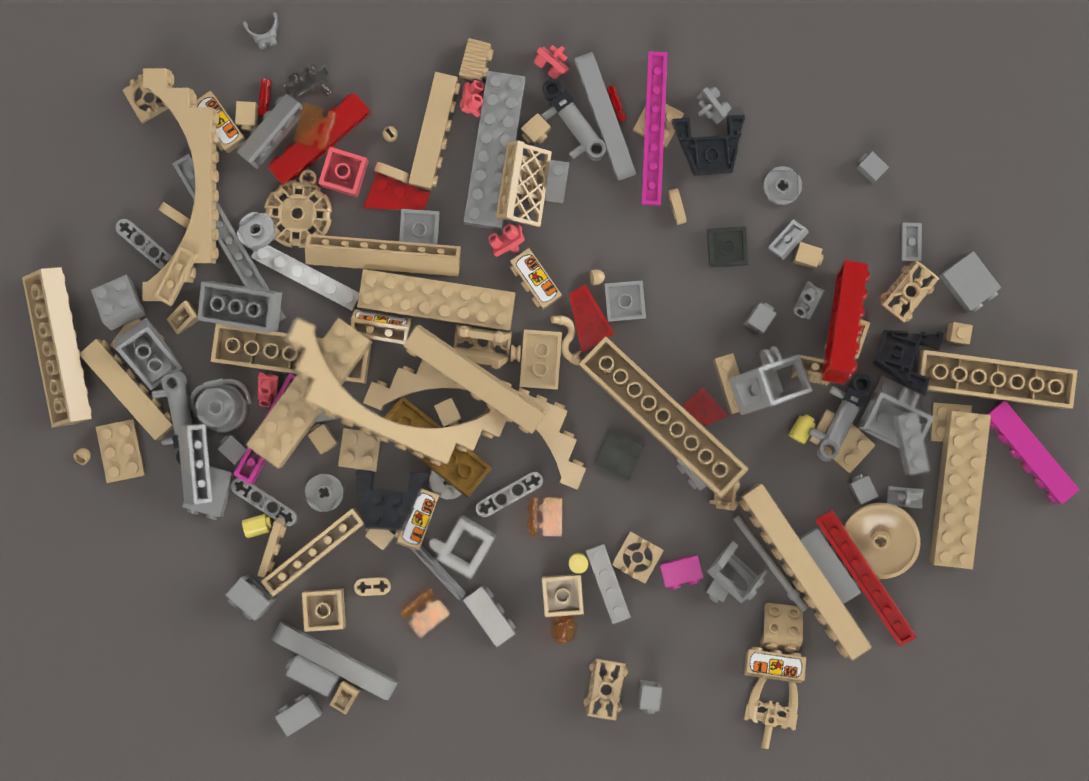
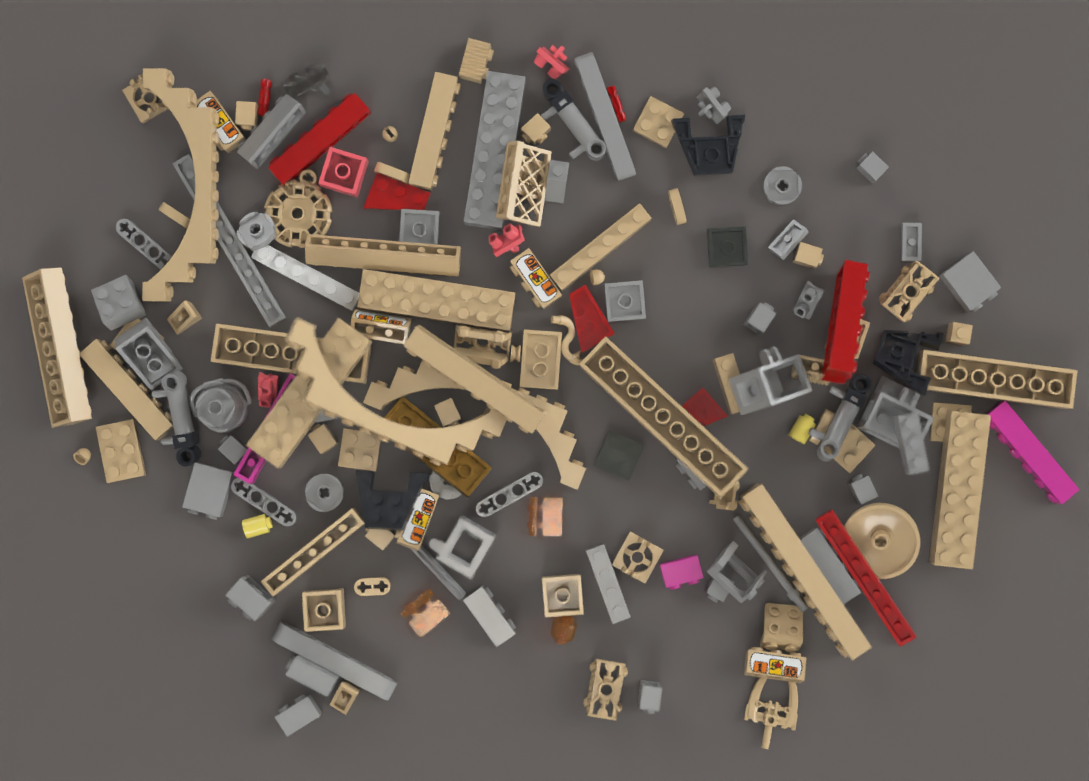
(175, 275): tan tile -> none
(194, 464): light grey brick -> none
(239, 306): light grey brick -> none
(267, 38): light grey helmet -> none
(272, 548): tan plate -> none
(308, 126): clear orange plate -> none
(472, 98): coral hips -> none
(578, 563): light yellow brick -> none
(600, 247): none -> tan brick
(654, 128): dark pink plate -> none
(905, 497): light grey hips -> none

